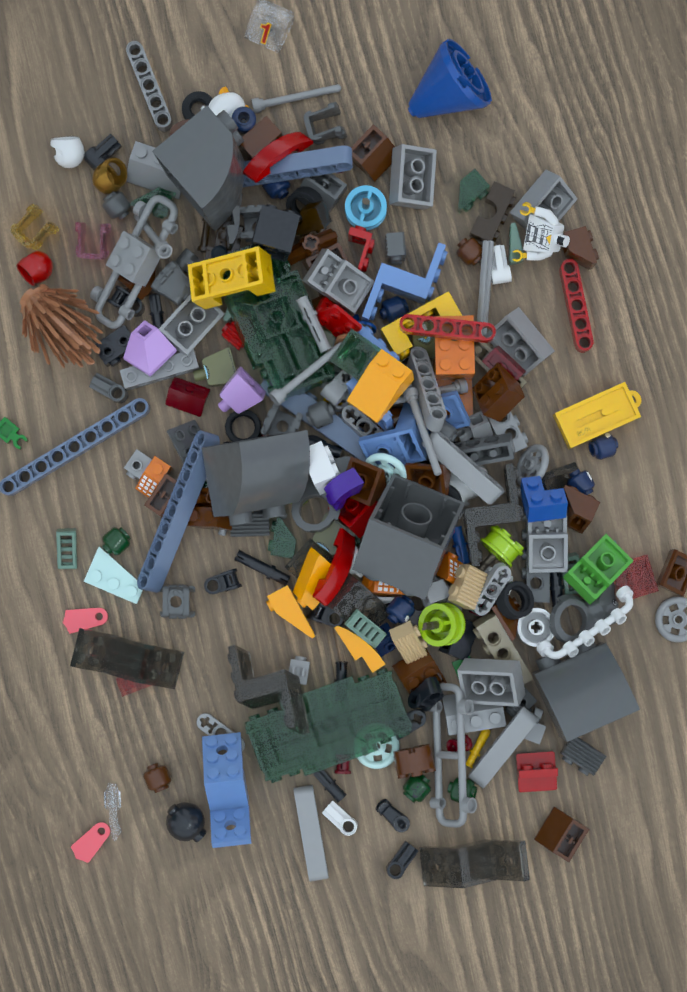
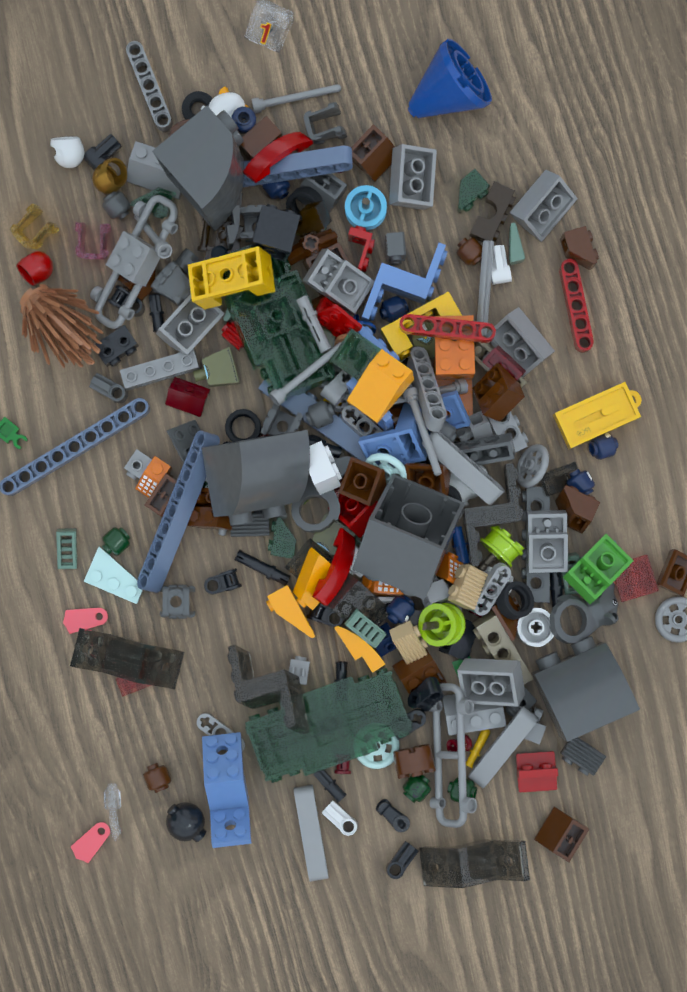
(148, 348): lavender slope -> none
(240, 392): lavender torso -> none
(343, 487): dark purple brick -> none
(542, 503): blue brick -> none
(543, 234): white torso -> none
(586, 637): white bar -> none

